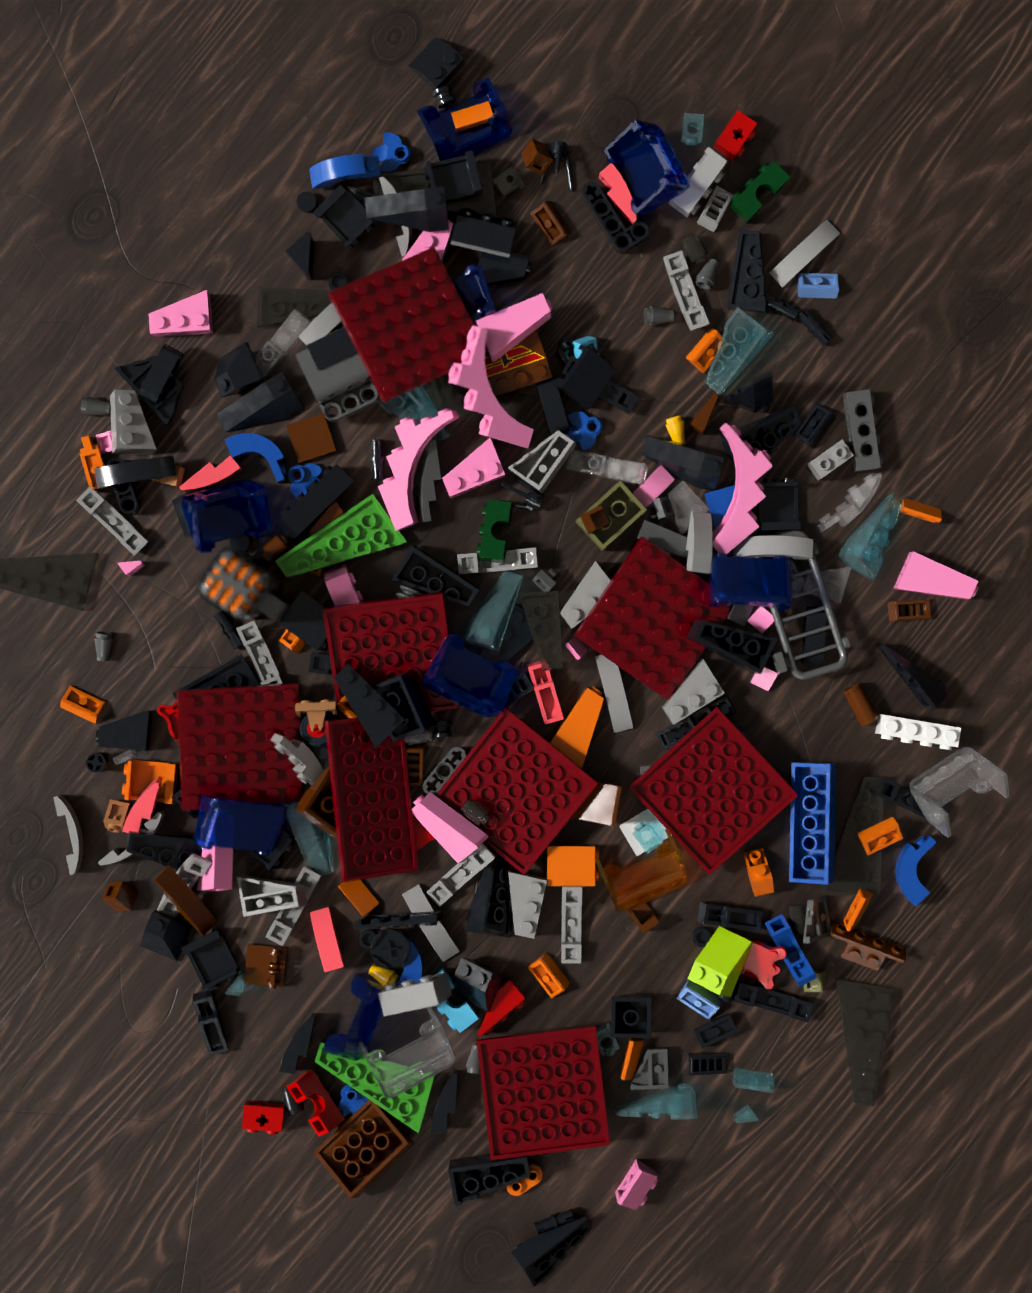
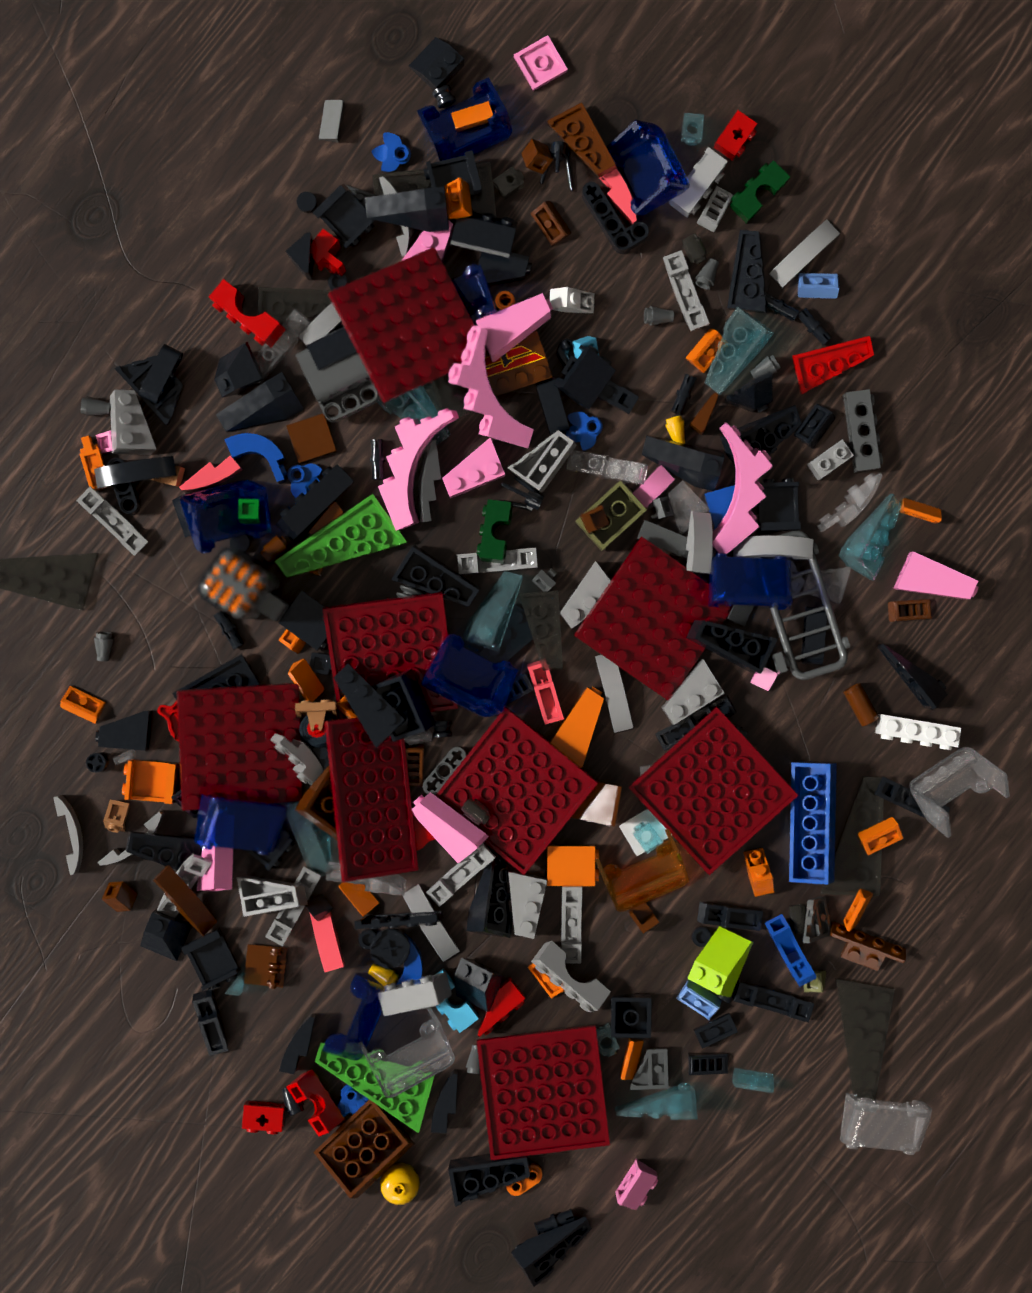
(130, 568): bright pink slope -> none
(143, 807): coral slope -> none
(184, 317): bright pink wedge -> none
(249, 511): none -> green panel
(259, 653): light grey slope -> none
(263, 326): none -> red arch
(307, 681): none -> orange slope
(318, 906): none -> black slope
(323, 252): none -> red brick
(331, 120): none -> slope
(337, 169): blue arch -> none
(341, 585): bright pink wedge -> none
(388, 884): none -> clear slope
(403, 1176): none -> yellow cylinder
(458, 199): none -> orange slope
(504, 296): none -> orange cone
(540, 63): none -> bright pink tile
(551, 961): none -> light grey arch
(572, 300): none -> white slope
(576, 648): bright pink slope -> none
(582, 137): none -> reddish brown wing
(683, 394): none -> black pin
(745, 1114): clear light blue slope -> none
(761, 619): bright pink slope -> none
(761, 963): red tile -> none
(766, 365): none -> dark grey cone
(826, 362): none -> red wing
(884, 1124): none -> clear windscreen
(906, 870): blue arch -> none

